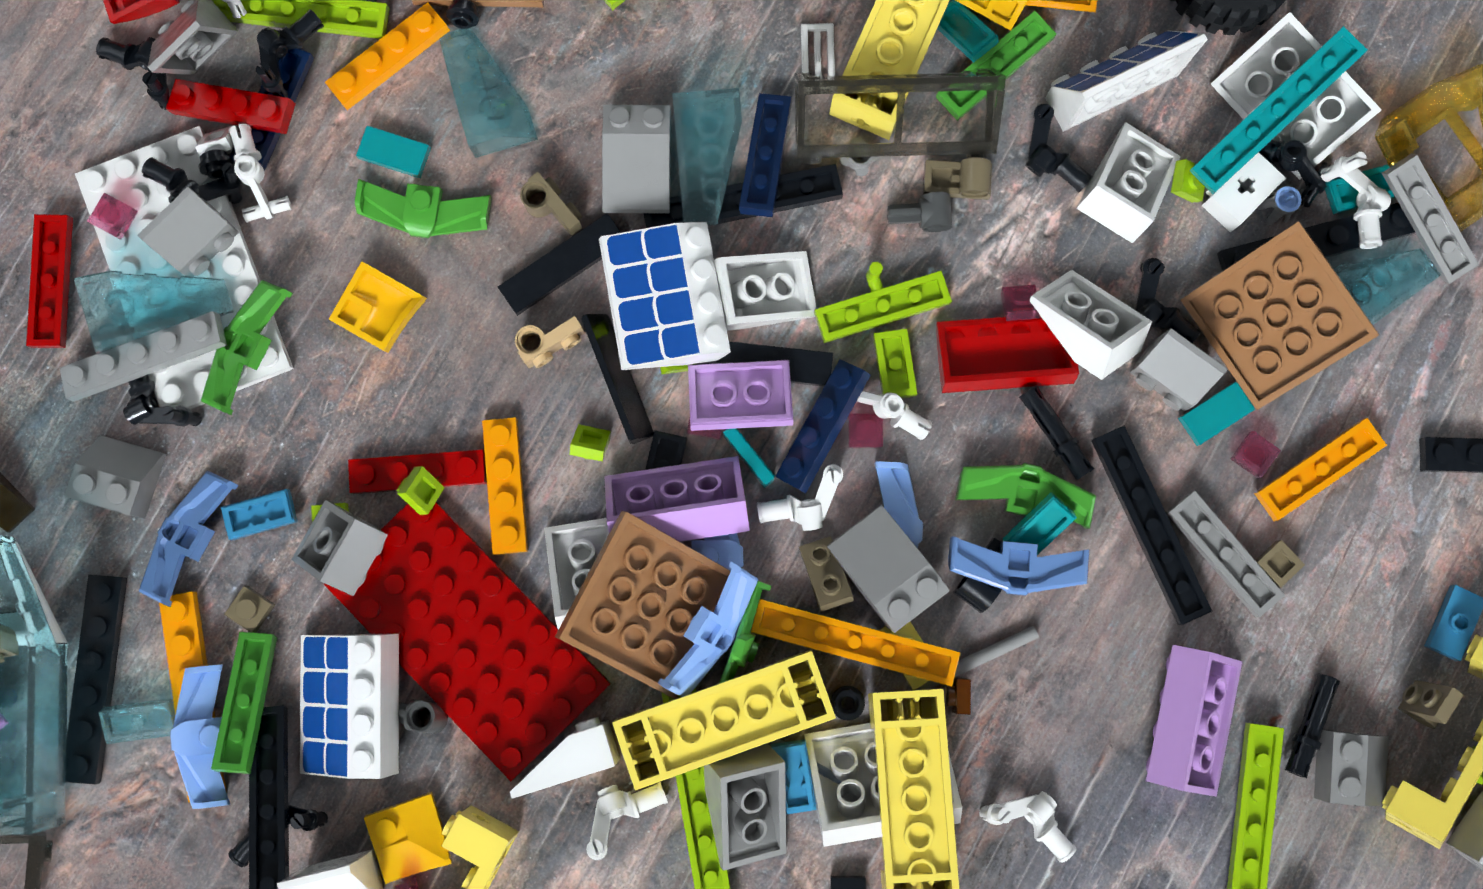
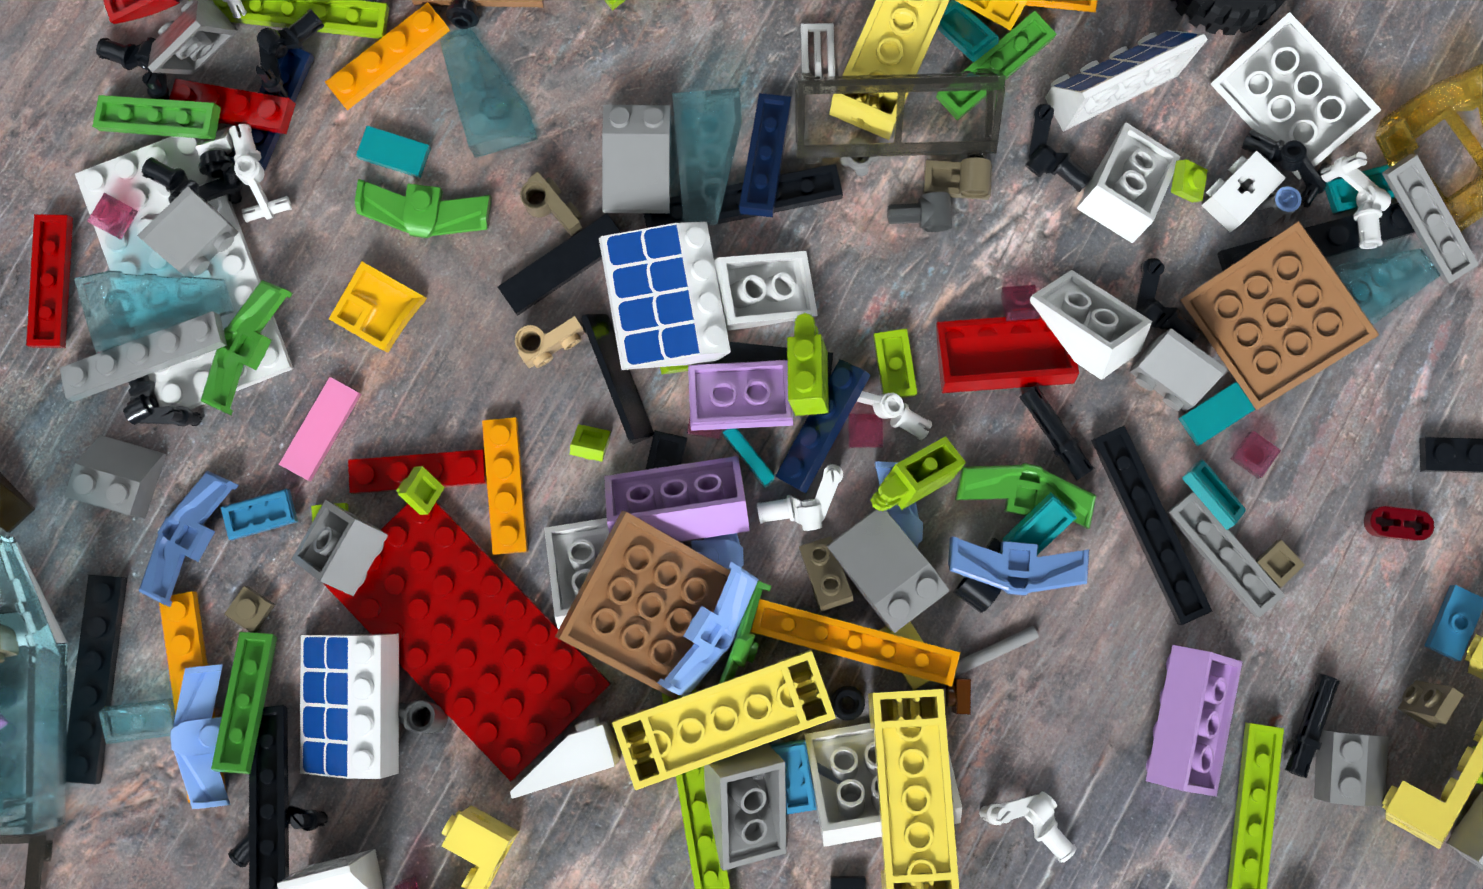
(157, 117): none -> bright green plate
(320, 429): none -> bright pink tile
(408, 838): yellow plate -> none
(615, 803): white pin -> none
(807, 368): none -> lime hinge
(882, 304): lime plate -> none
(918, 476): none -> lime hinge
(1214, 494): none -> teal tile
(1278, 110): teal plate -> none
(1320, 469): light orange plate -> none
(1399, 516): none -> dark red beam

